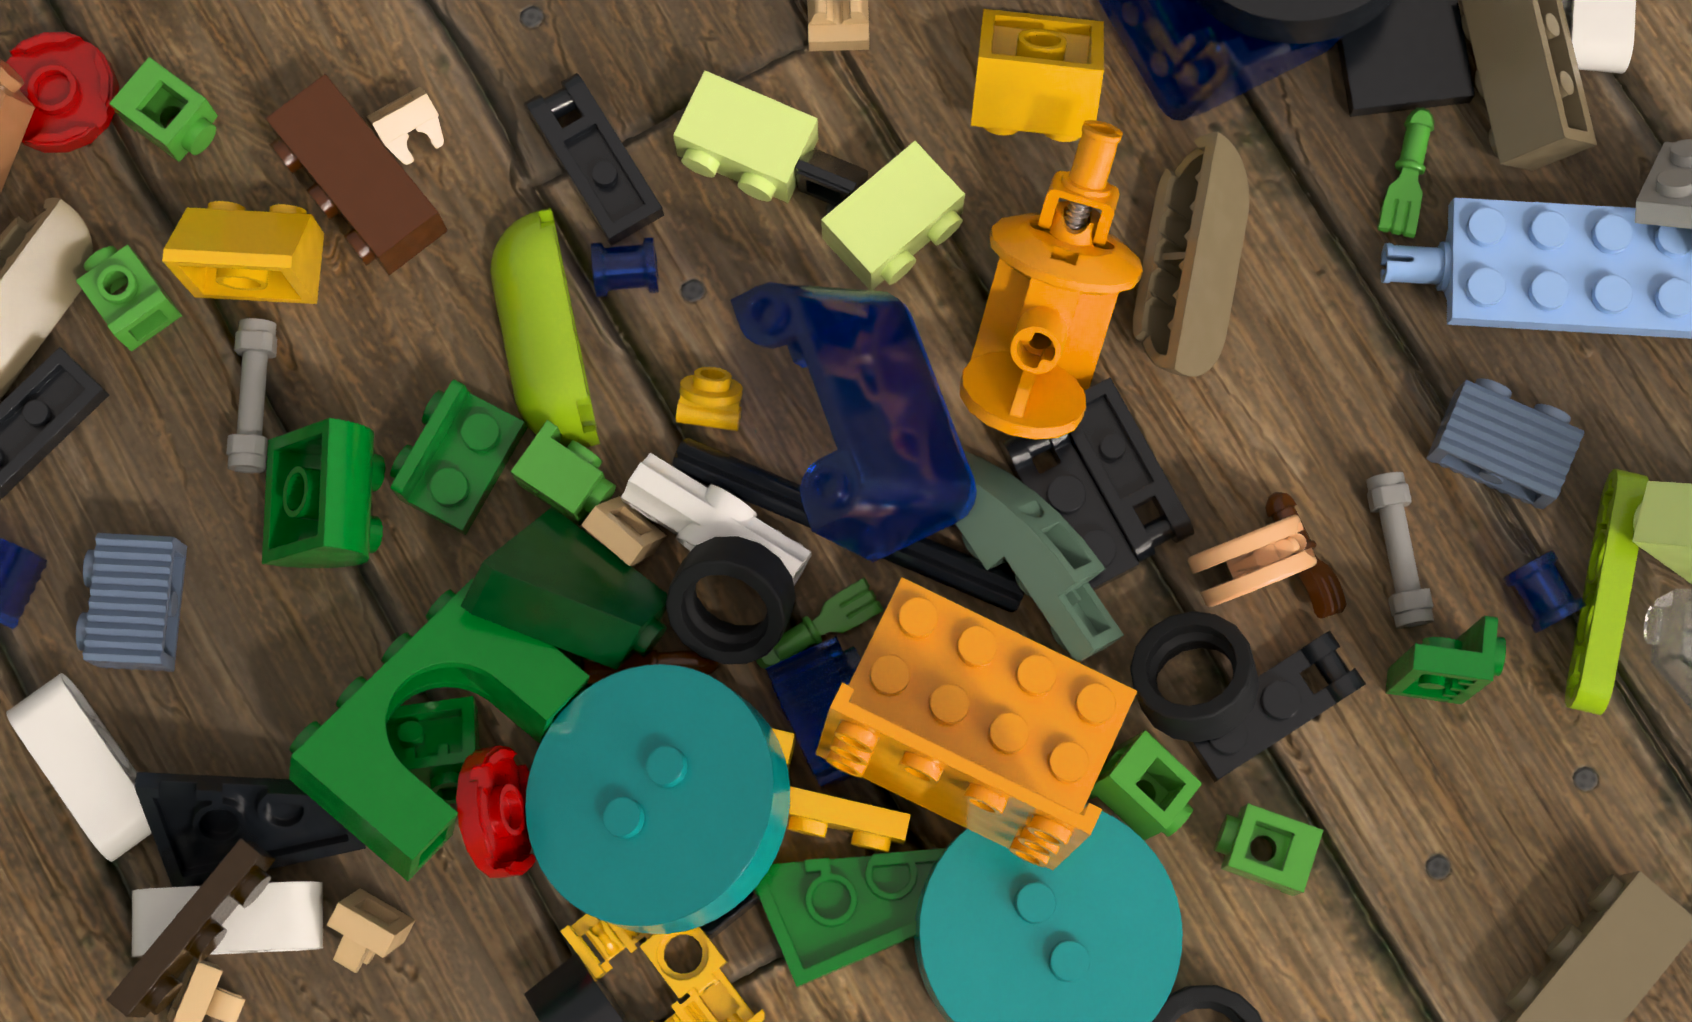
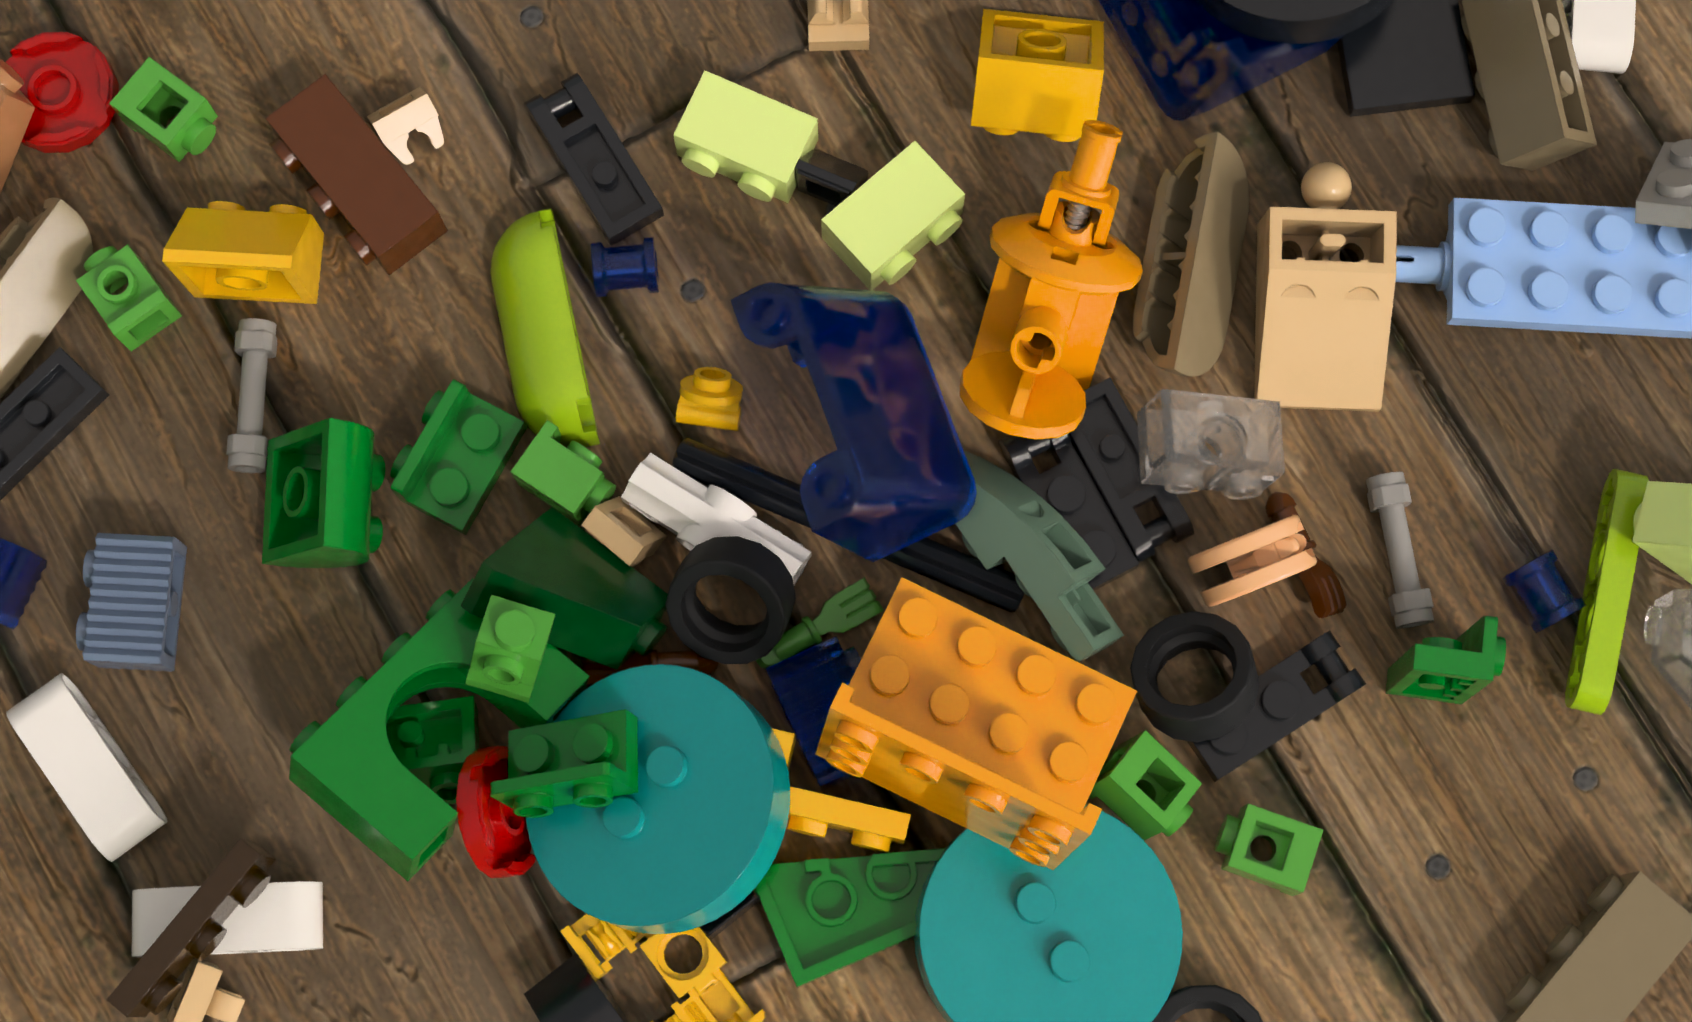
(205, 816): black wing -> none
(367, 929): tan tile -> none
(509, 648): none -> bright green brick
(570, 763): none -> green bracket
(1239, 429): none -> clear brick
(1322, 318): none -> tan slope
(1404, 196): bright green piece -> none
(1506, 442): sand blue brick -> none

